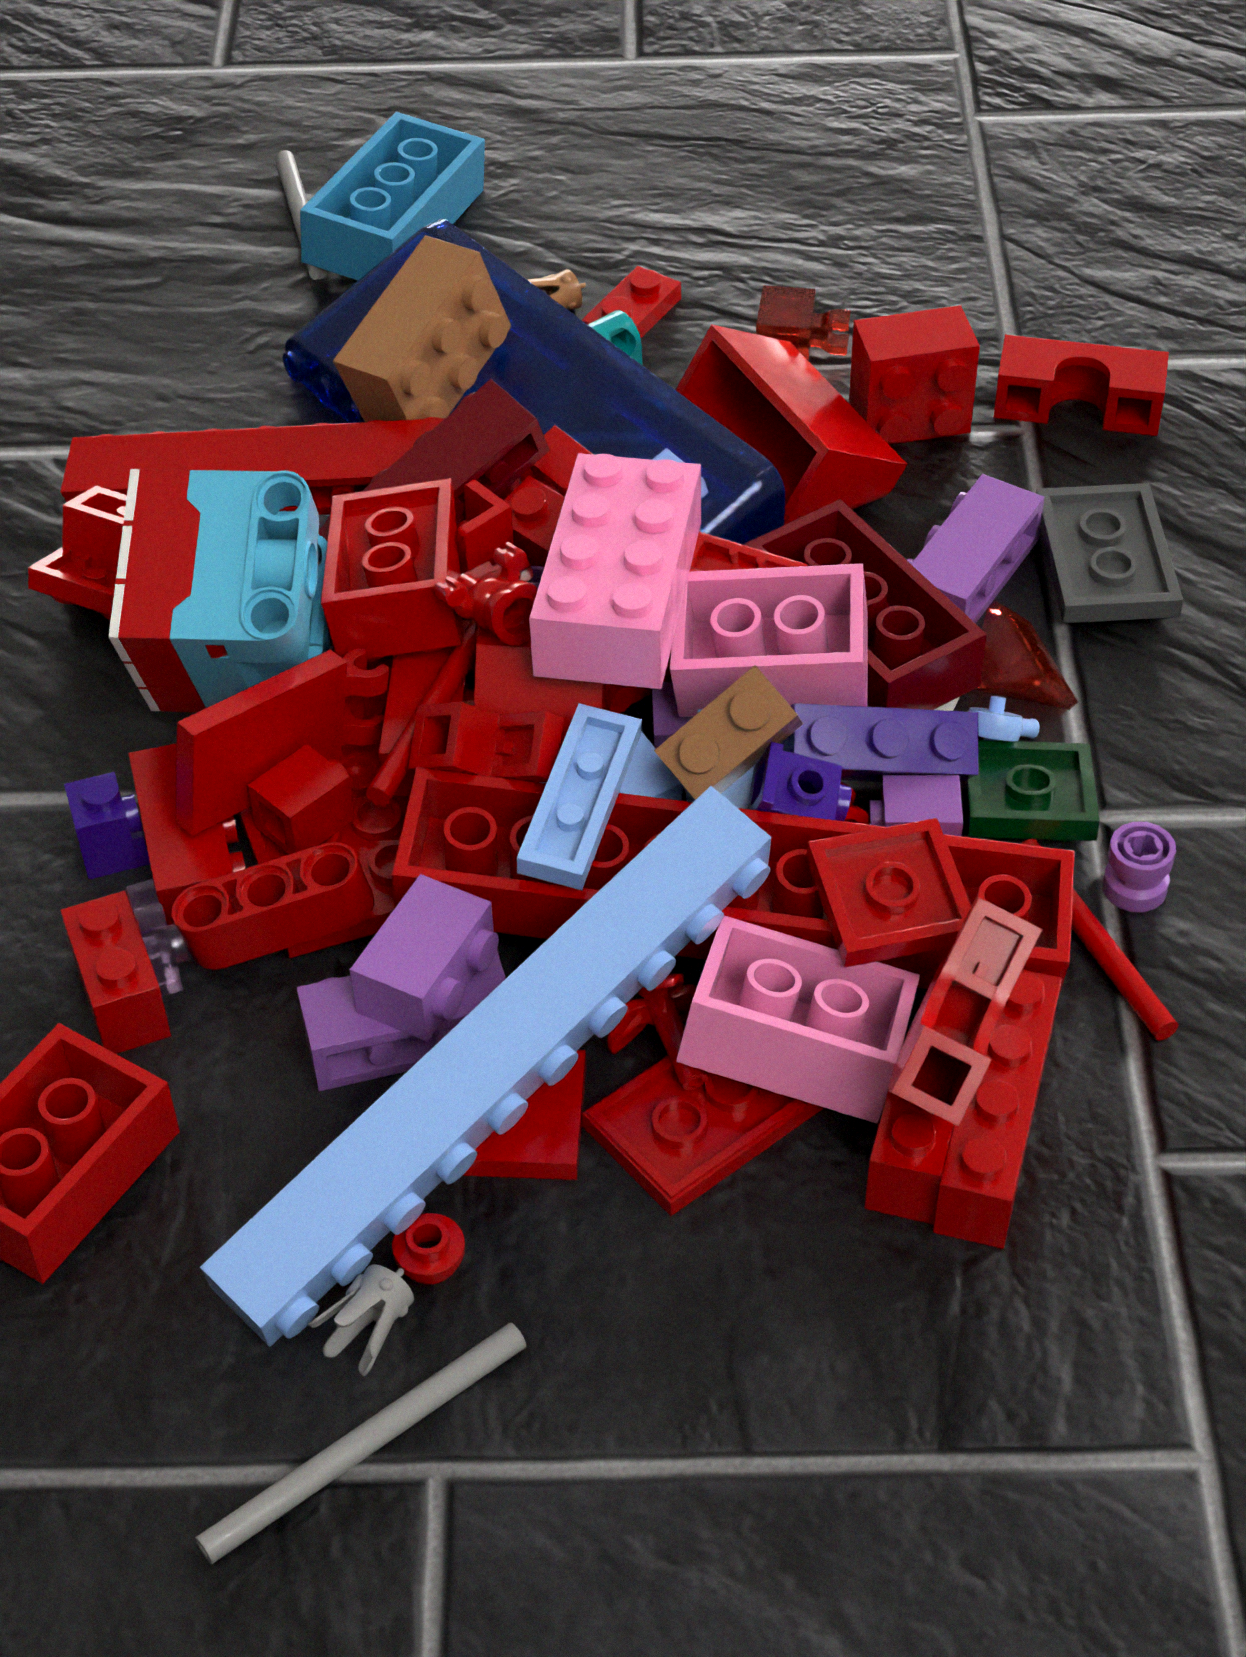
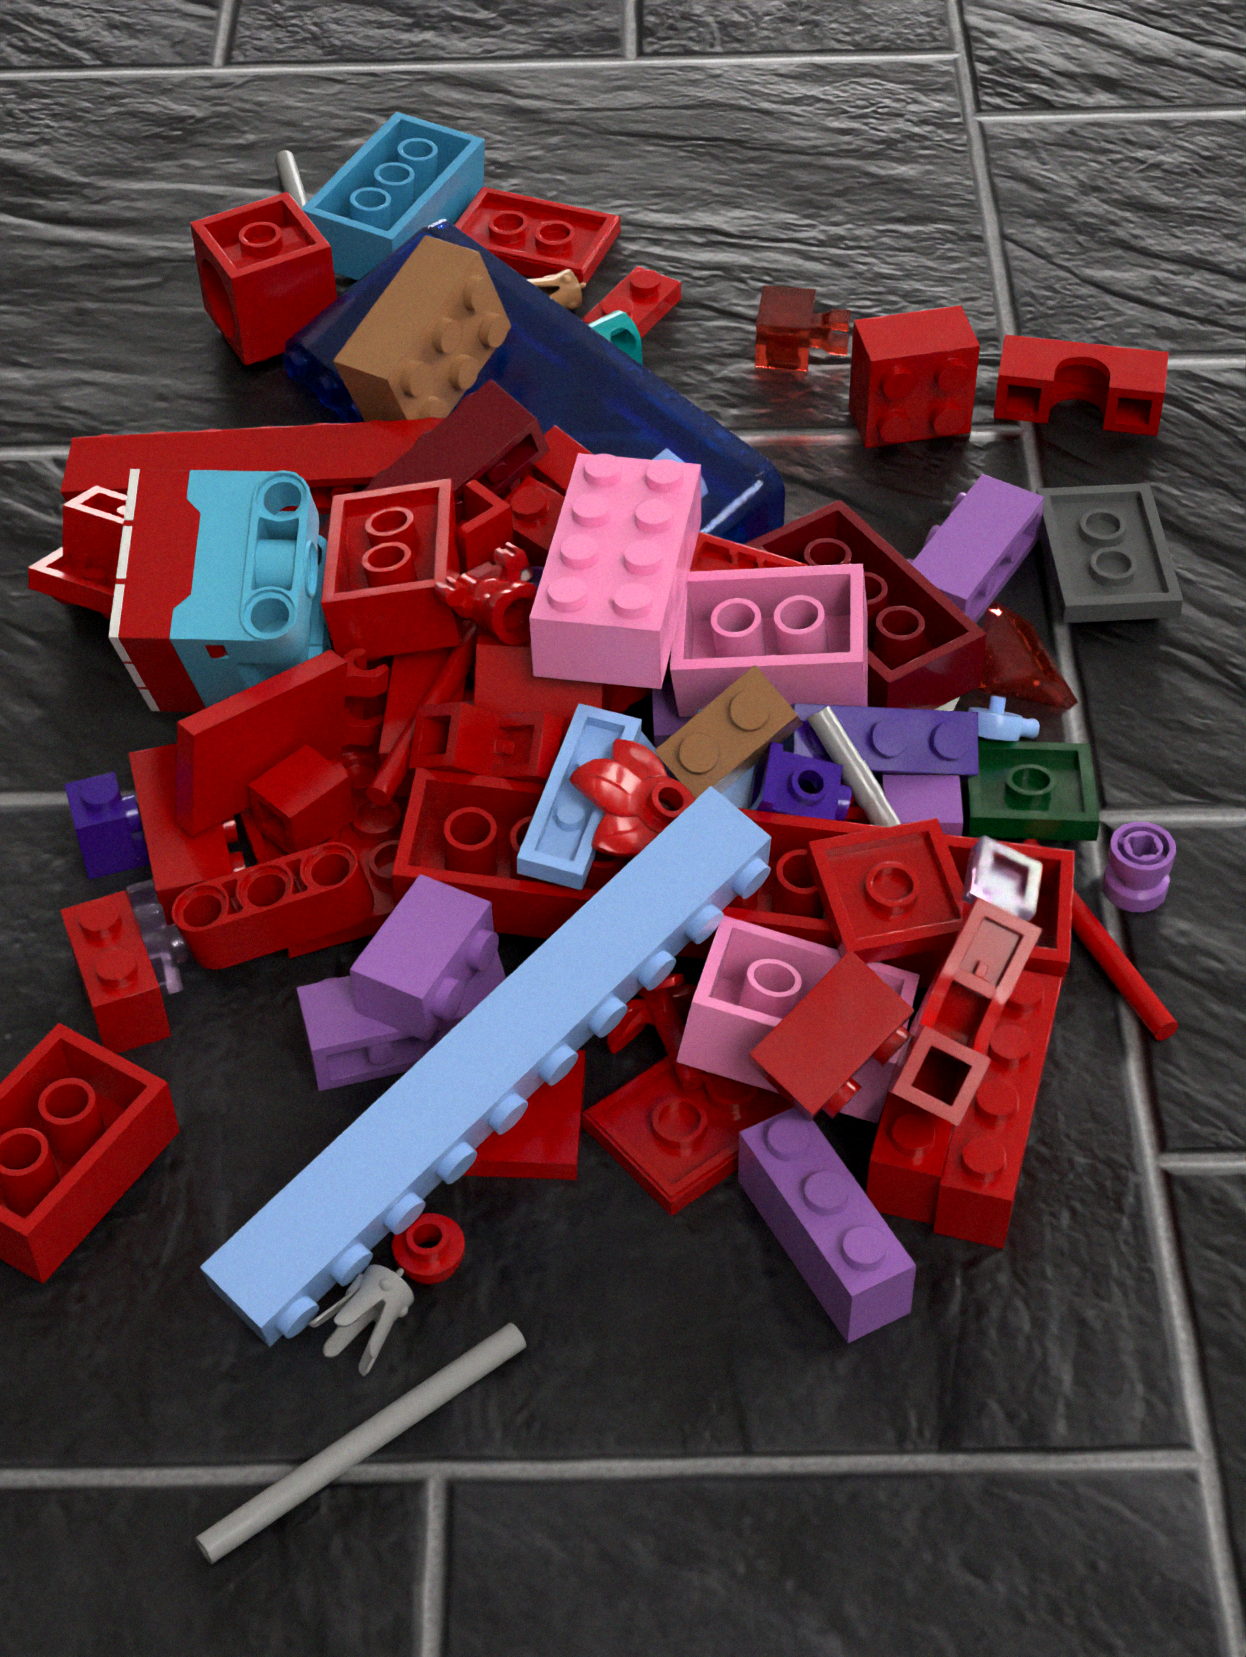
(262, 274): none -> red brick
(539, 234): none -> red tile
(629, 794): none -> red plate
(792, 418): red windscreen -> none
(826, 1224): none -> medium lavender brick
(832, 1037): none -> red brick
(855, 771): none -> light grey piece
(1002, 878): none -> clear purple plate

